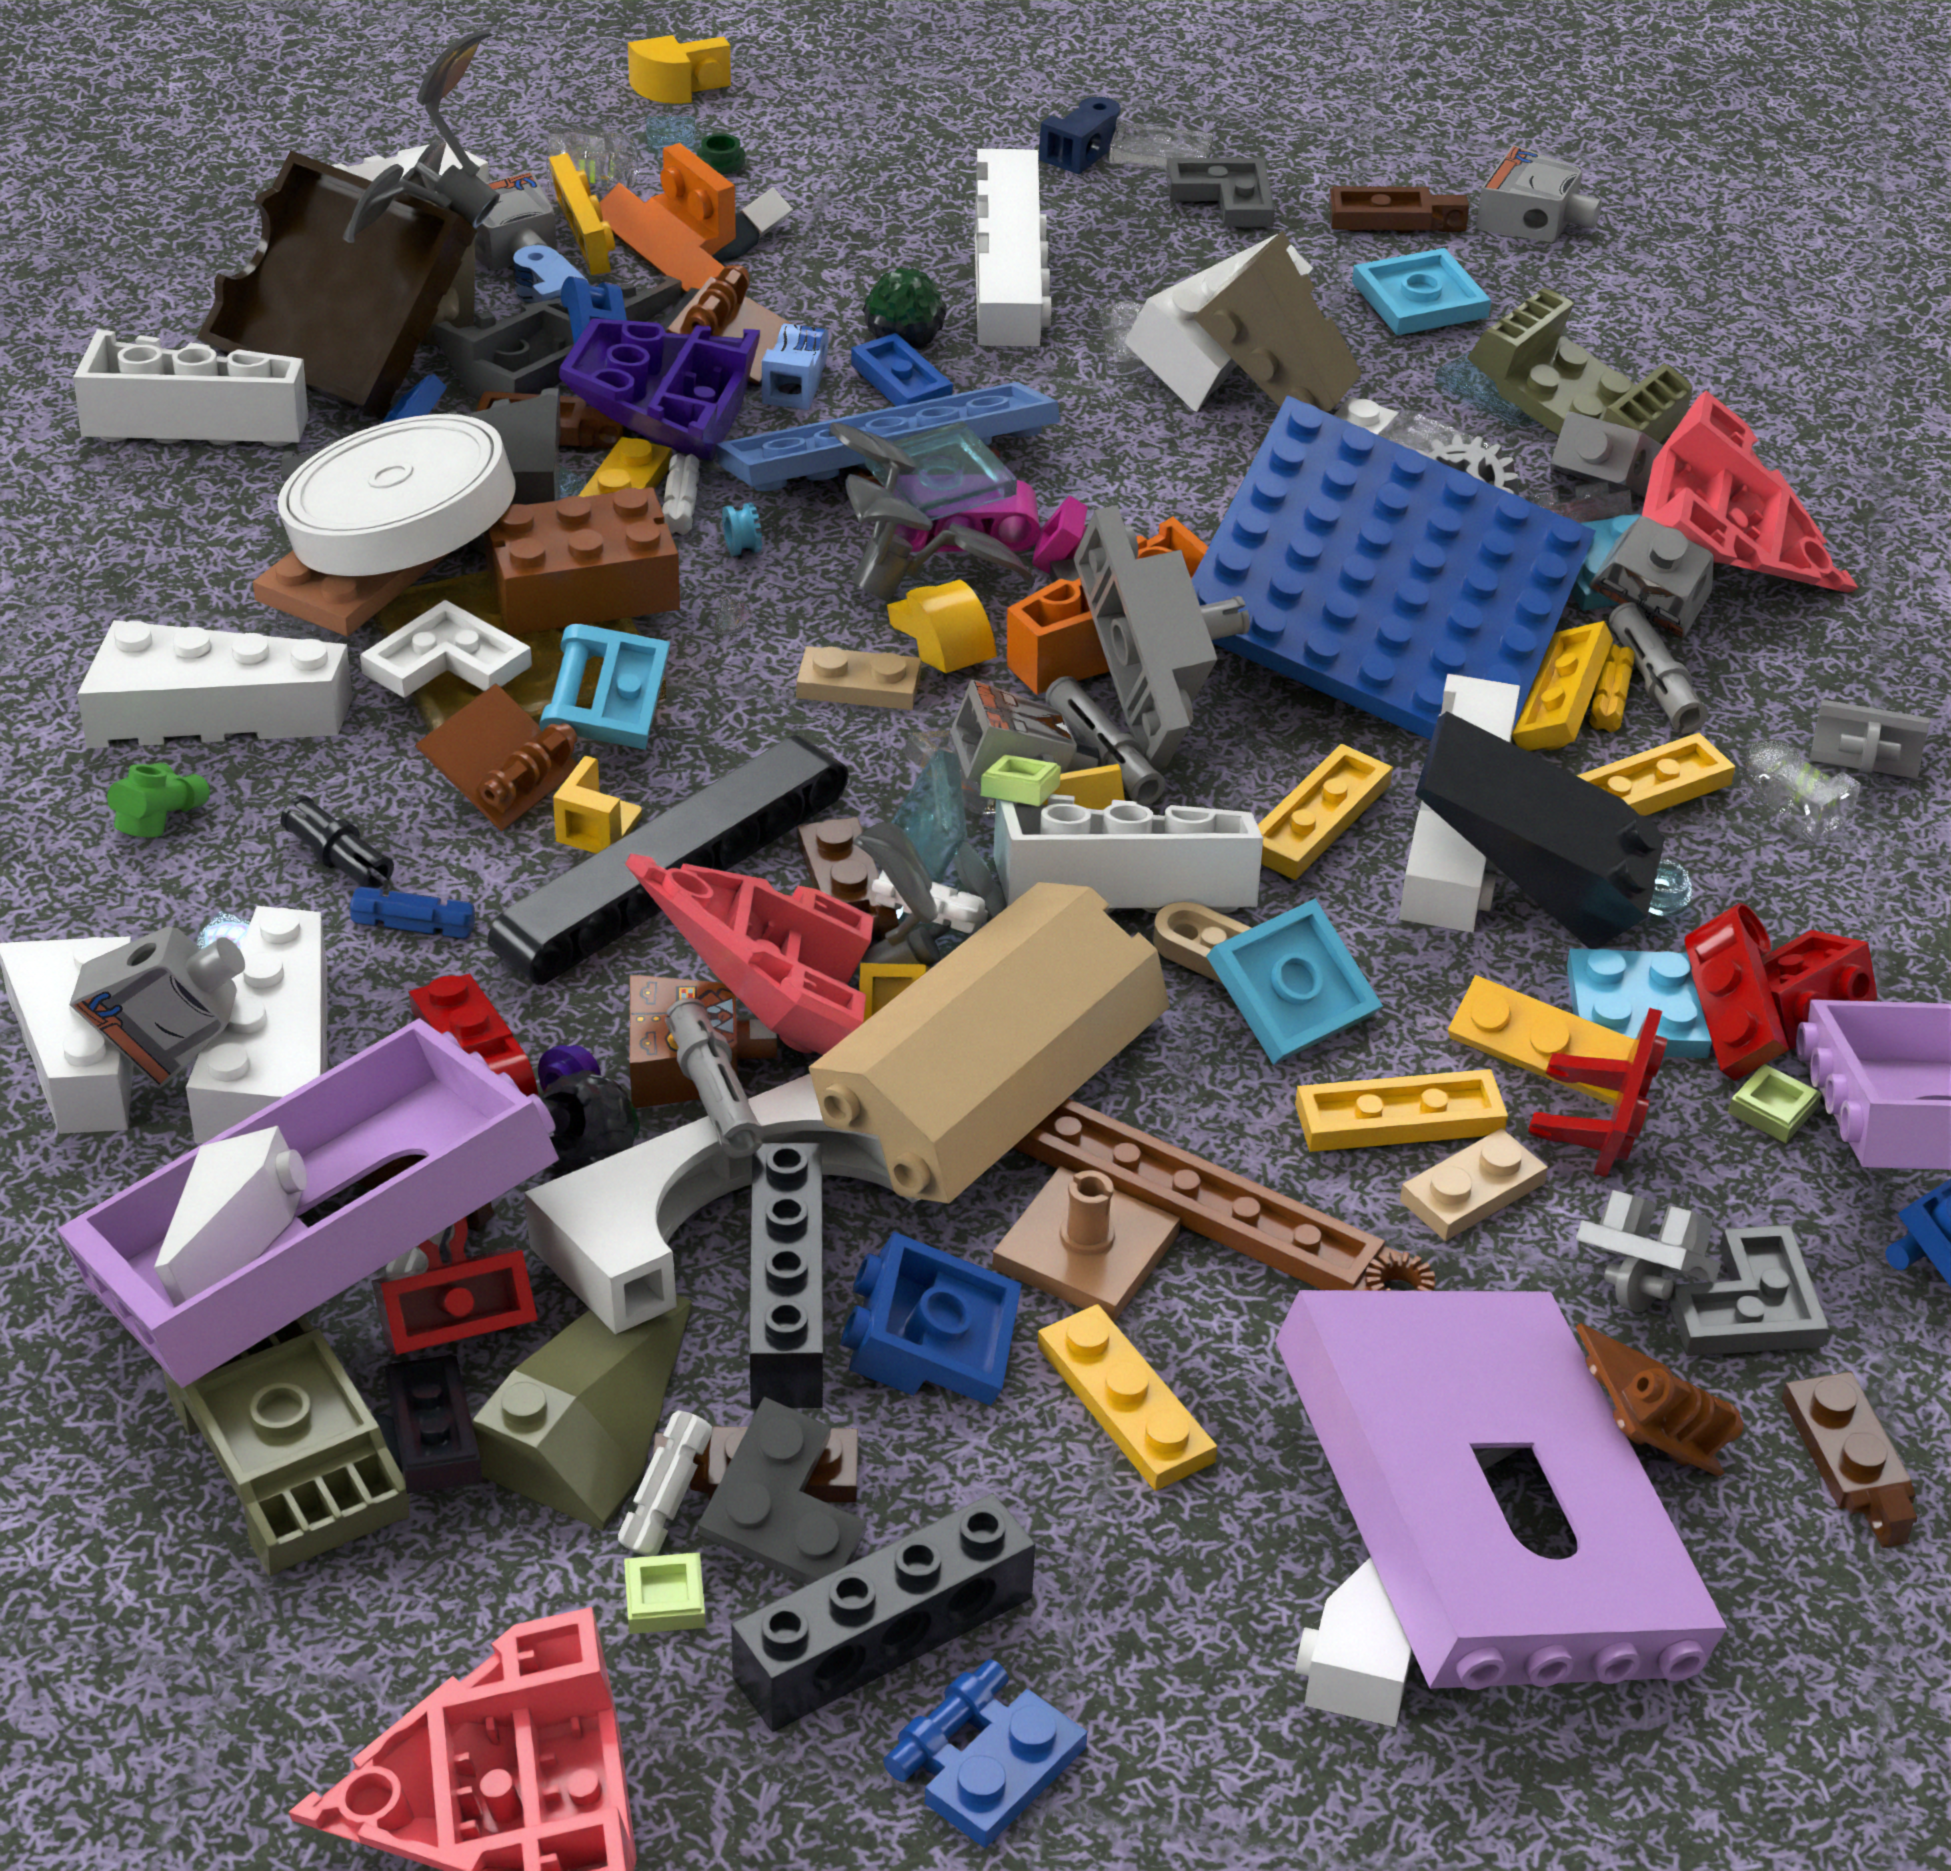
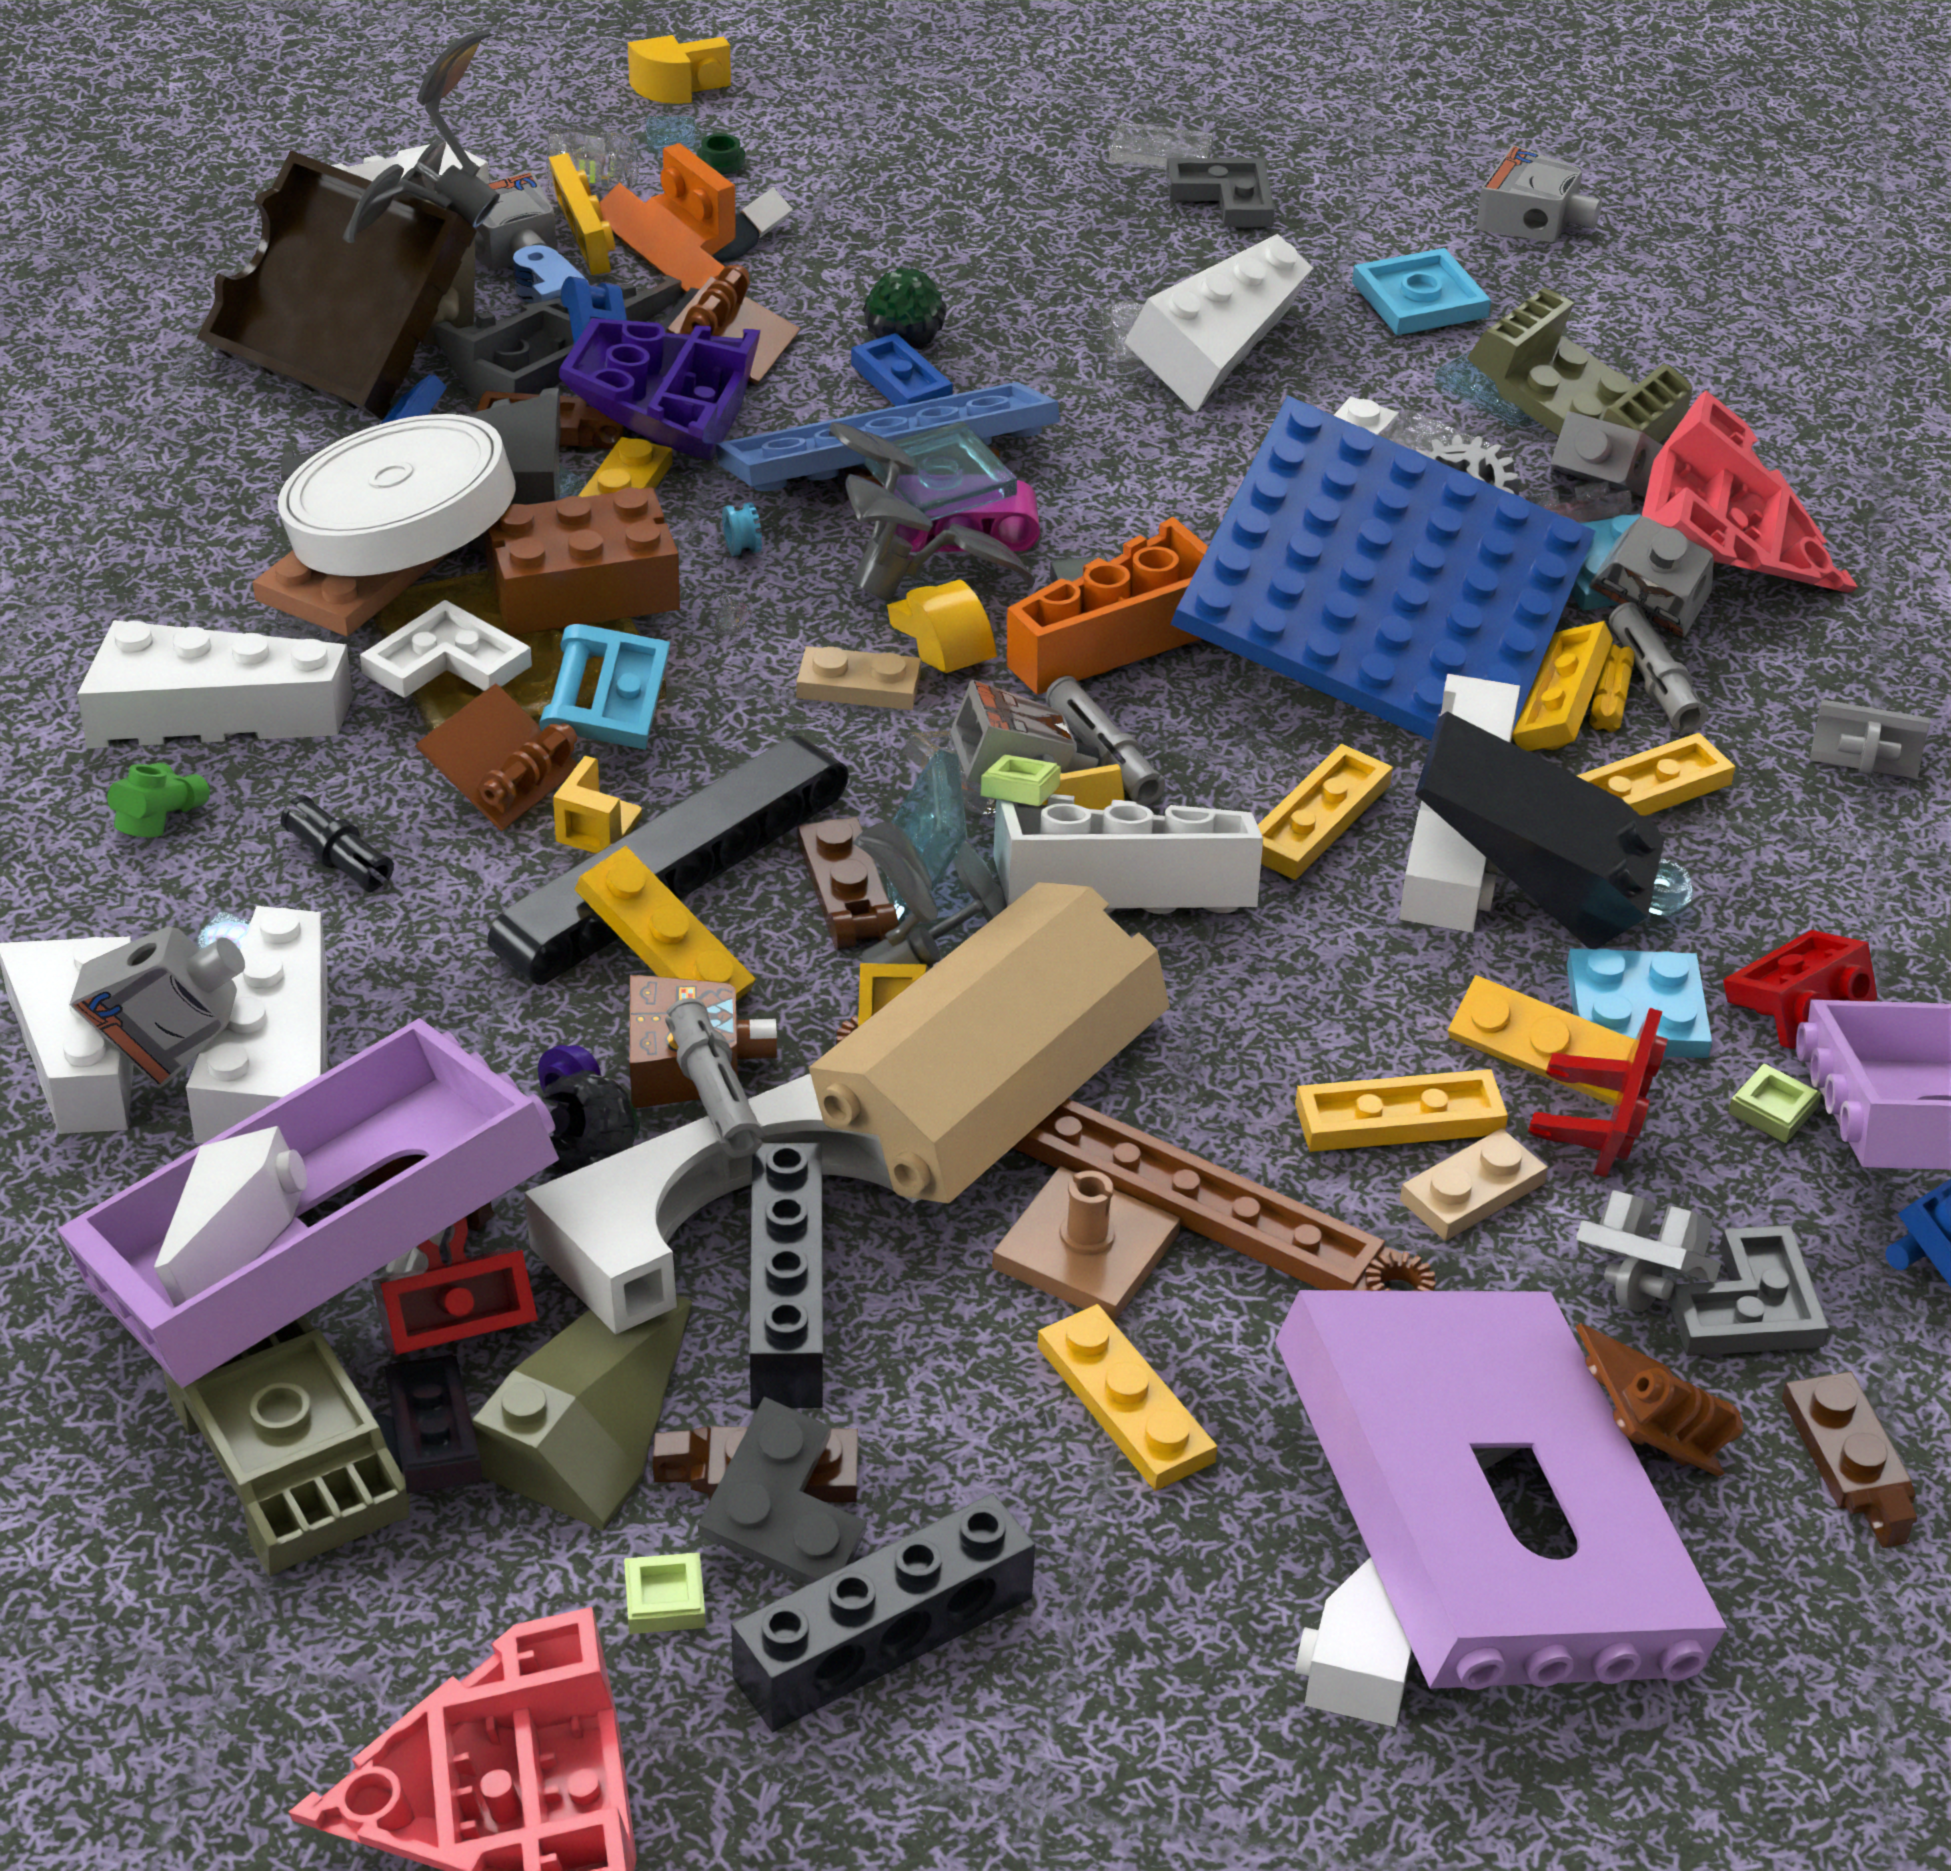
(188, 393): white wedge -> none
(412, 912): blue axle -> none
(464, 1010): red plate -> none
(658, 923): none -> yellow plate
(665, 1483): white axle -> none
(681, 493): white axle -> none
(771, 949): coral wedge -> none
(795, 359): light blue leg -> none
(931, 1321): blue plate -> none
(964, 910): white axle -> none
(1002, 1768): plate -> none
(1010, 250): white wedge -> none
(1061, 534): dark pink tile -> none
(1079, 137): dark blue leg -> none
(1151, 631): light grey brick -> none
(1189, 932): tan plate -> none
(1278, 332): dark tan wedge -> none
(1294, 981): medium azure plate -> none
(1396, 209): reddish brown hinge -> none
(1736, 990): red plate -> none
(1797, 792): clear leg -> none

